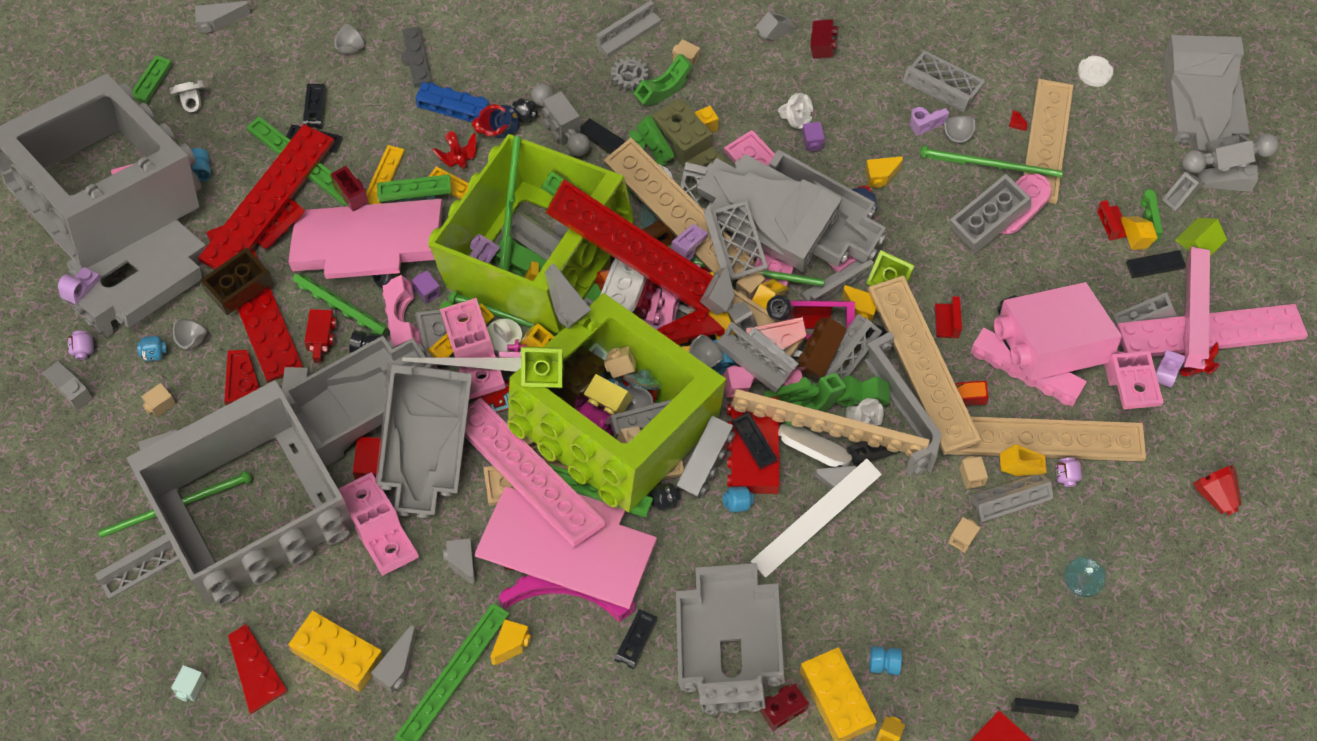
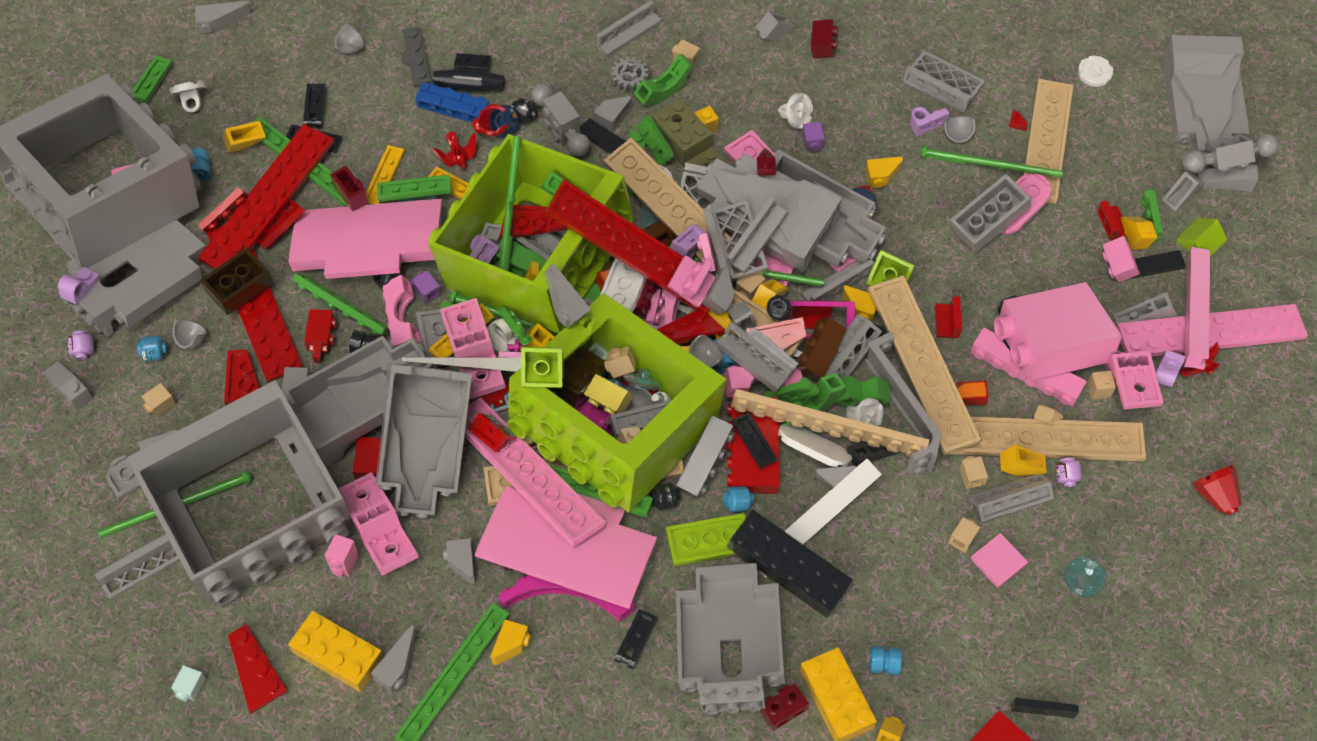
(122, 478): none -> light grey tile
(223, 210): none -> red wing
(243, 136): none -> yellow slope
(341, 556): none -> bright pink brick
(470, 74): none -> black plate
(491, 431): none -> red panel
(492, 232): none -> light grey tile
(515, 326): none -> bright green plate
(531, 221): none -> red wing
(612, 112): none -> light grey slope
(660, 397): none -> white cylinder
(692, 280): none -> bright pink bracket
(702, 539): none -> lime plate
(705, 243): none -> bright pink tile
(756, 235): none -> light grey fence
(766, 163): none -> dark red plate
(789, 563): none -> black brick
(999, 560): none -> bright pink tile
(1047, 414): none -> tan slope
(1101, 385): none -> tan brick
(1120, 259): none -> bright pink brick

